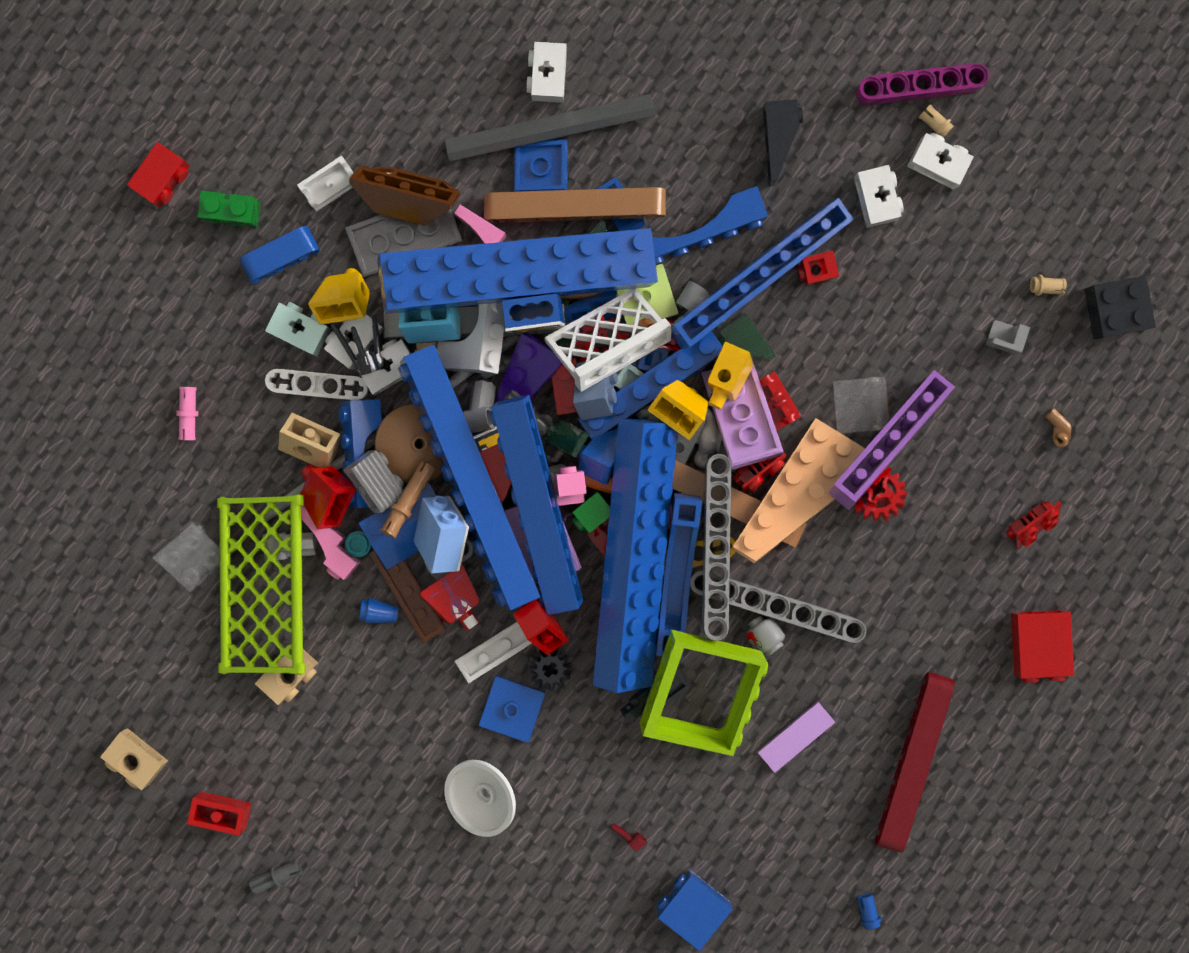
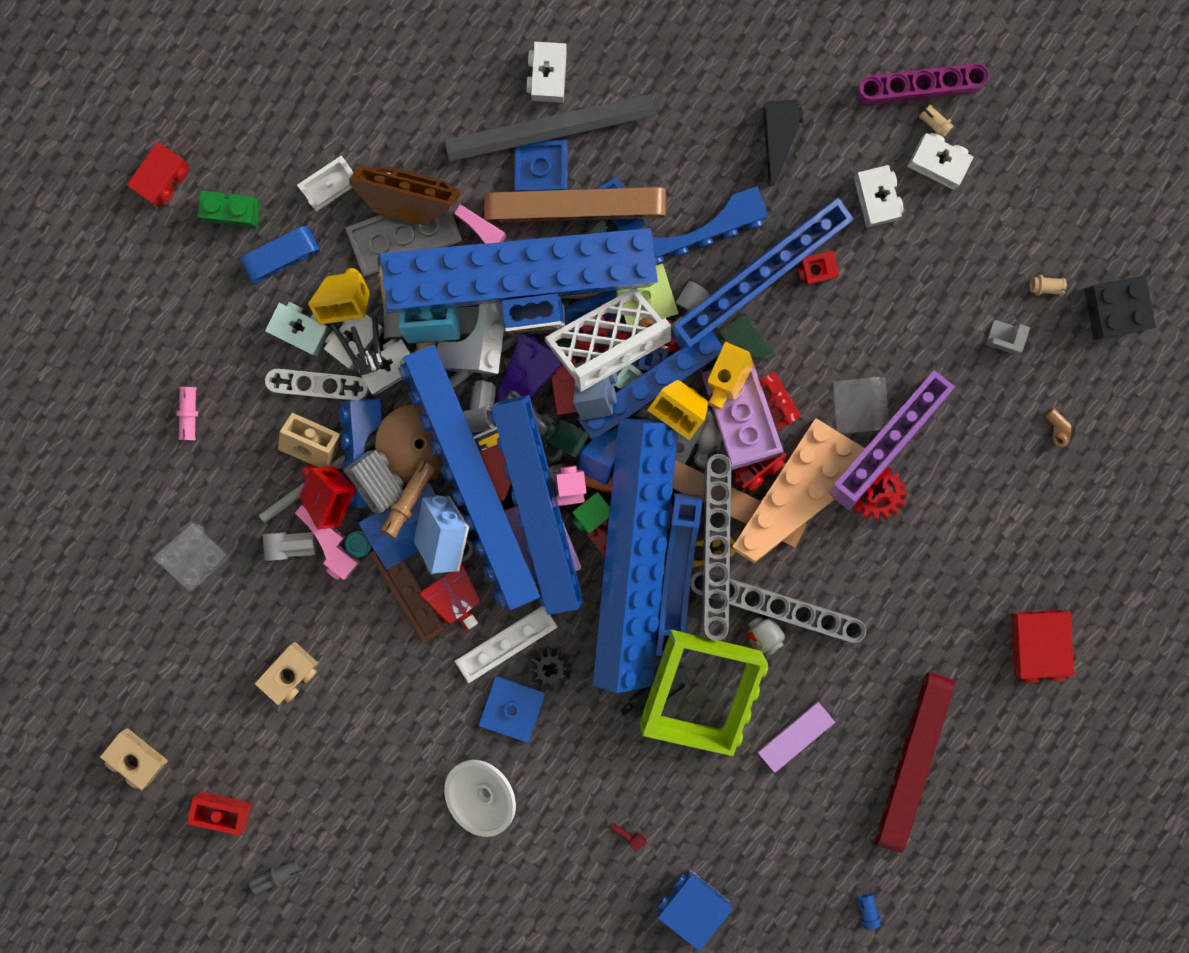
(293, 597): lime door -> none
(377, 612): blue cone -> none
(539, 628): red brick -> none
(1046, 520): red hinge -> none

